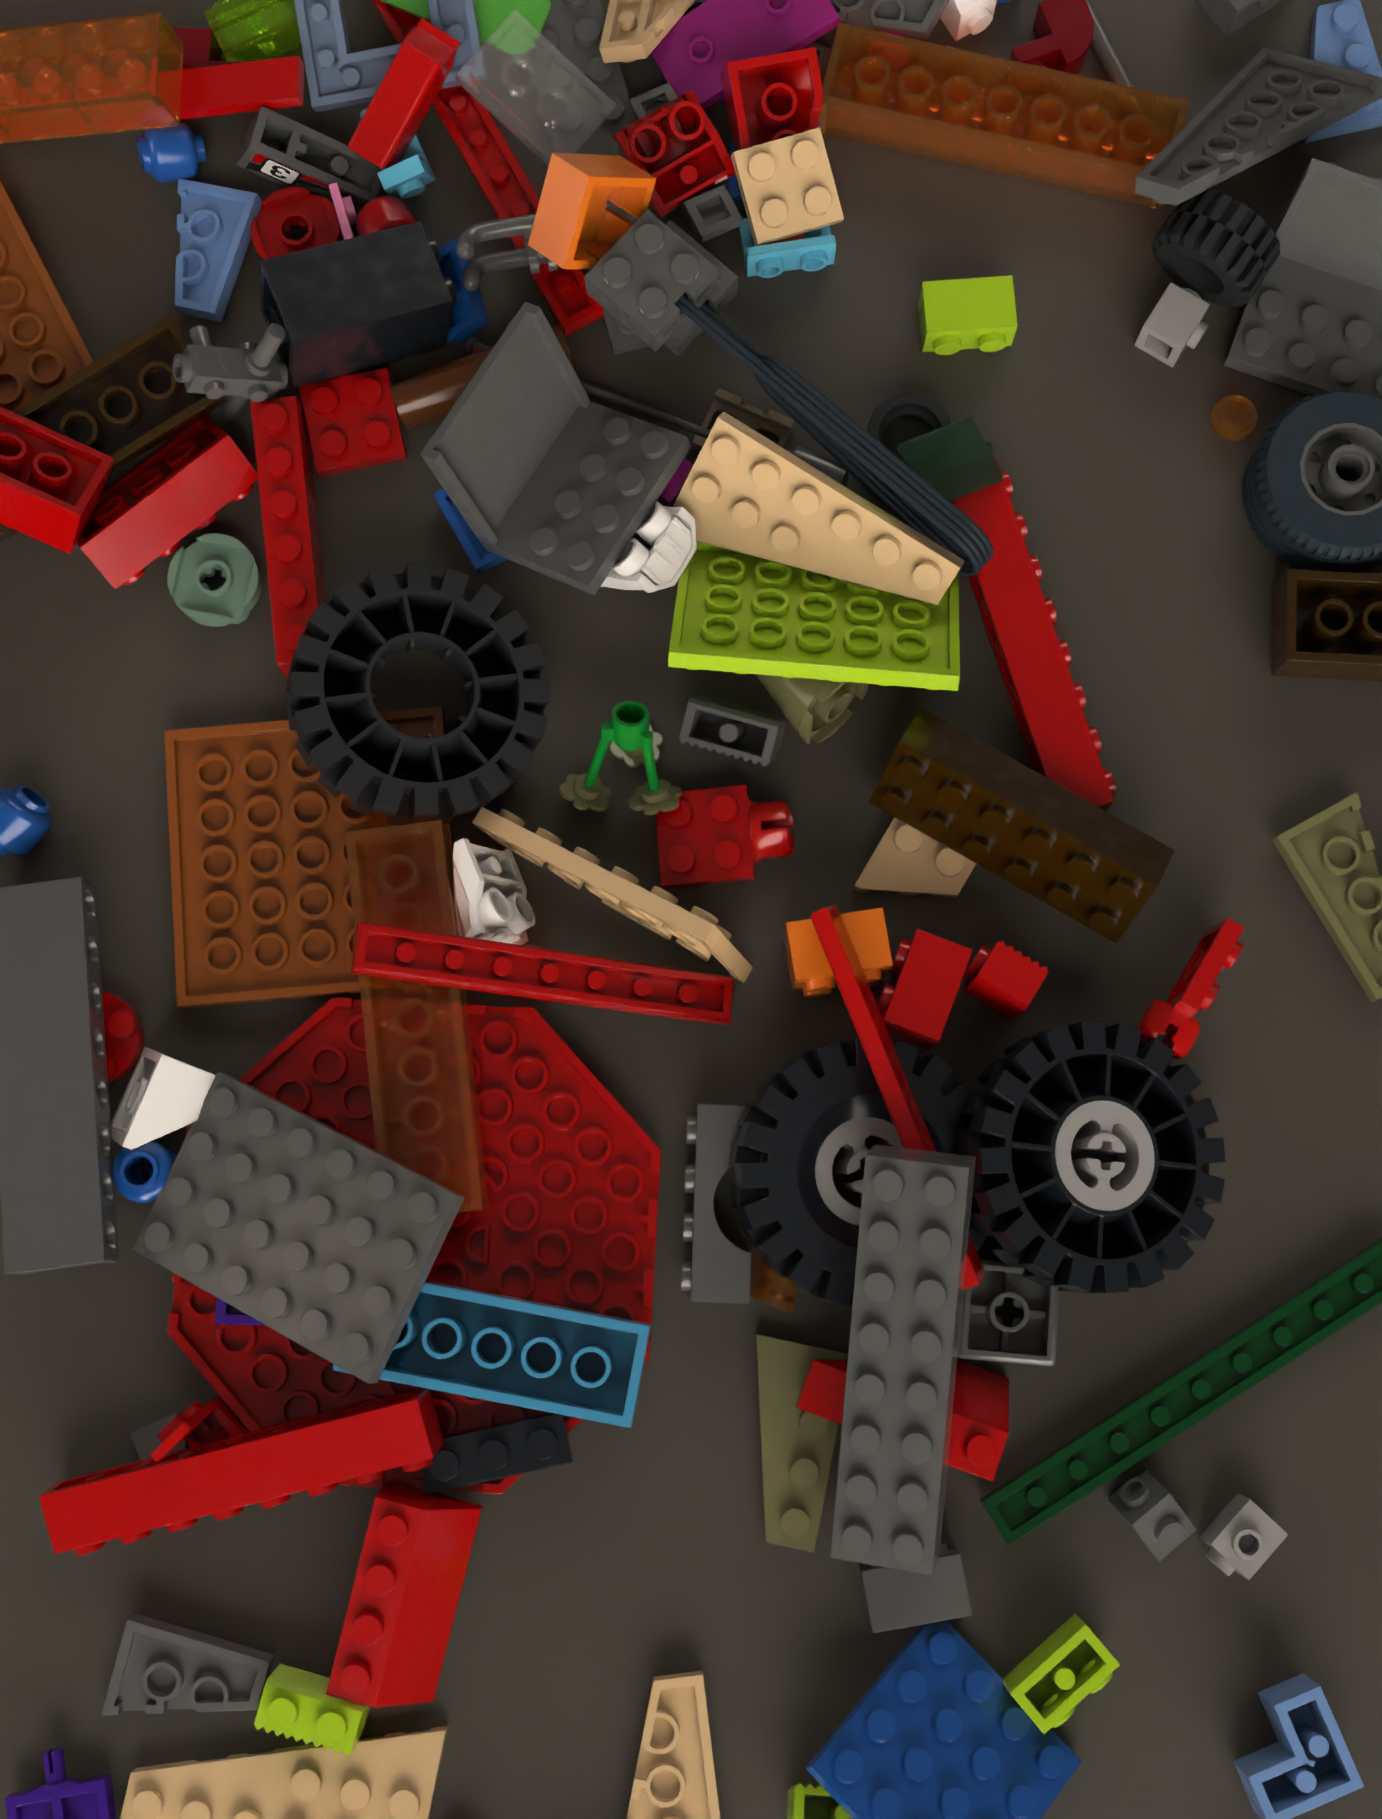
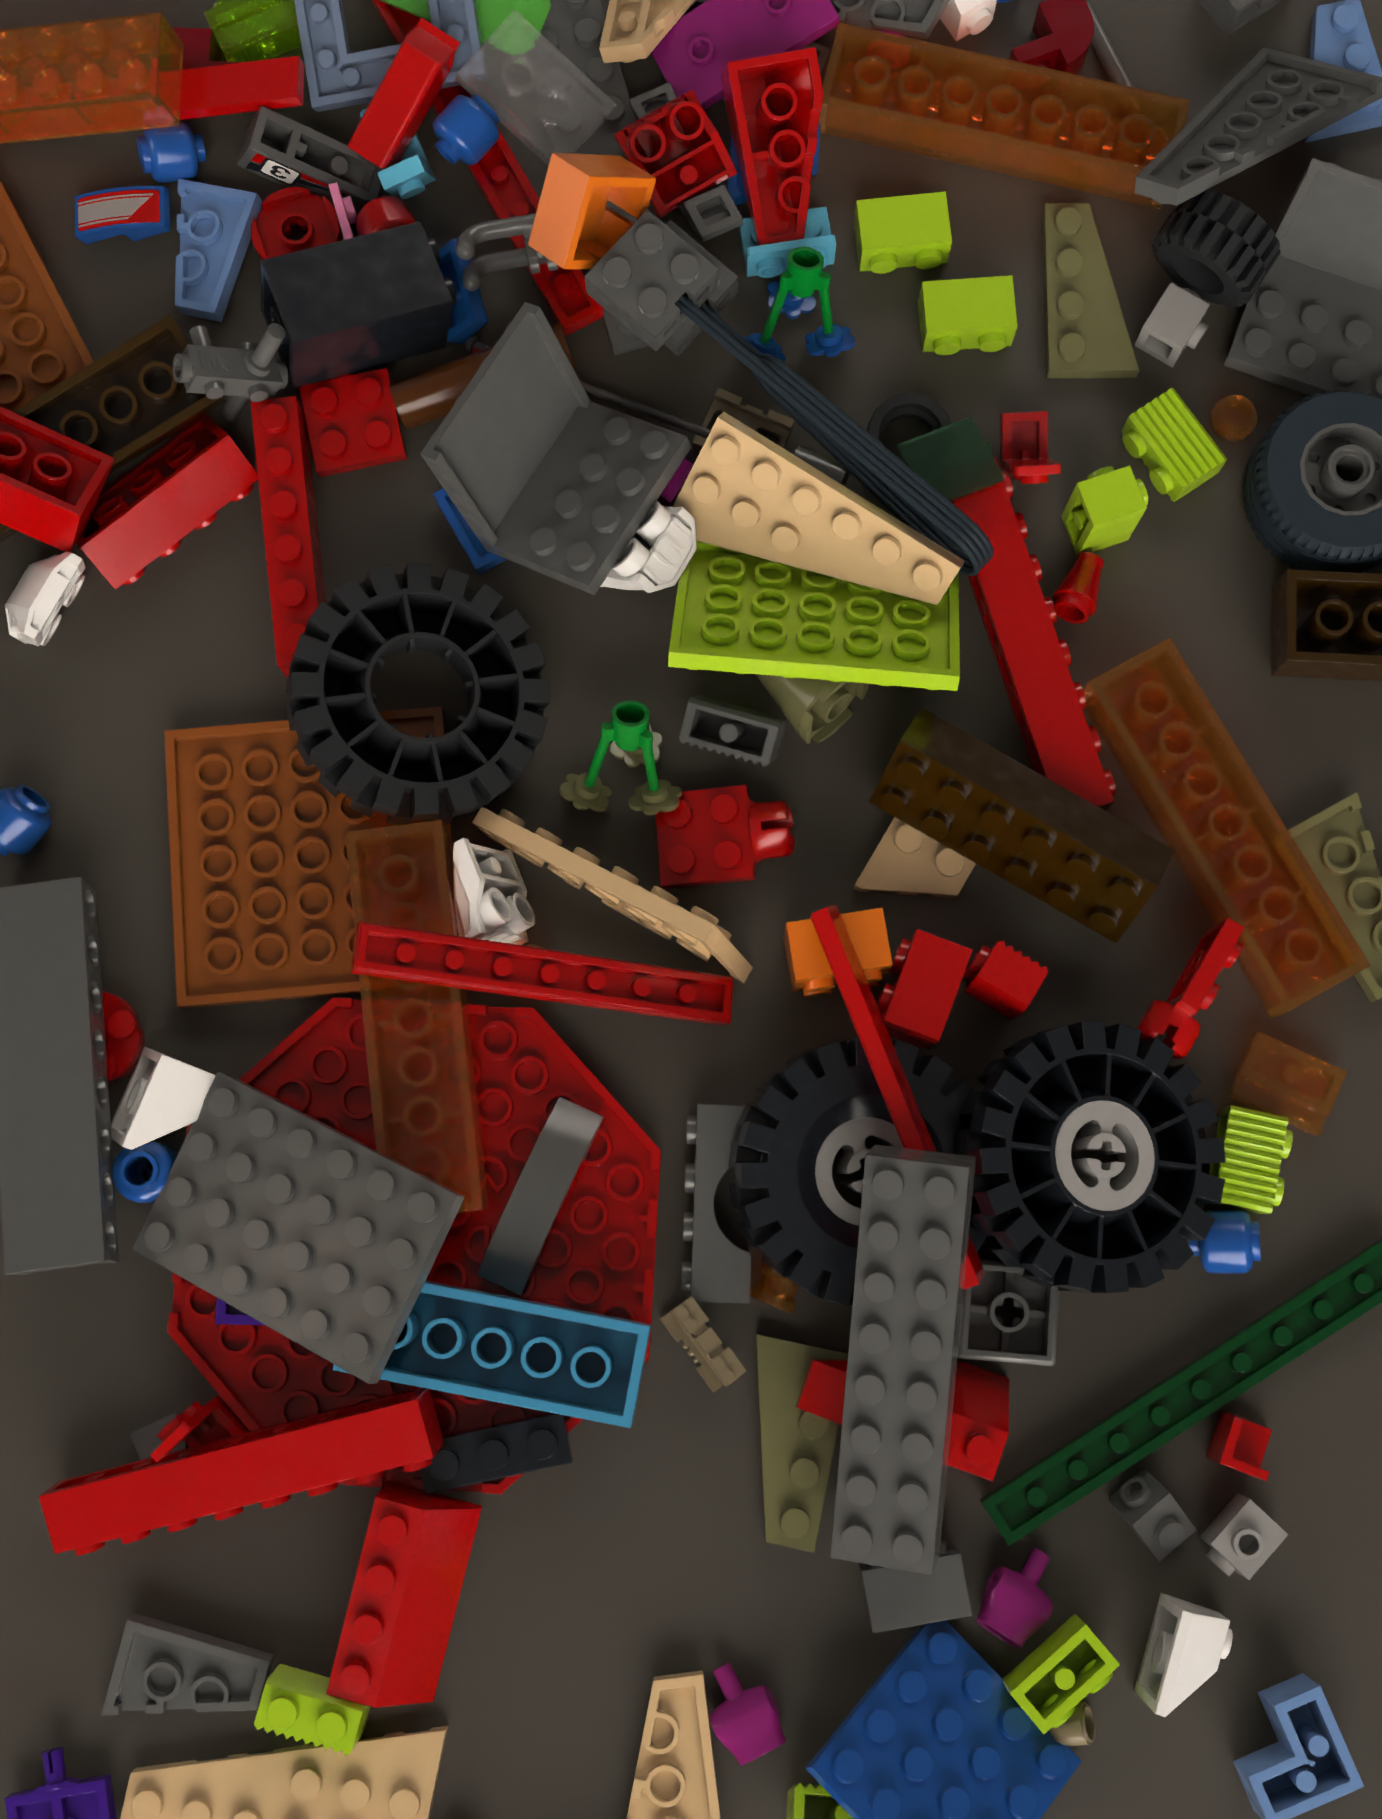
(40, 595): none -> white slope
(128, 211): none -> slope
(201, 559): sand green plate -> none
(466, 130): none -> blue head
(539, 1195): none -> dark grey slope
(717, 1364): none -> dark tan piece
(747, 1719): none -> magenta piece
(787, 187): tan plate -> none
(794, 296): none -> plant
(902, 232): none -> lime brick
(1013, 1602): none -> magenta piece
(1026, 446): none -> red bracket
(1078, 1728): none -> dark tan piece
(1079, 590): none -> red cone
(1081, 306): none -> olive wing
(1104, 509): none -> lime brick
(1172, 445): none -> lime brick
(1180, 1652): none -> white slope
(1222, 827): none -> clear orange brick
(1230, 1243): none -> blue head
(1239, 1444): none -> red panel
(1253, 1158): none -> lime brick
(1287, 1083): none -> clear orange plate

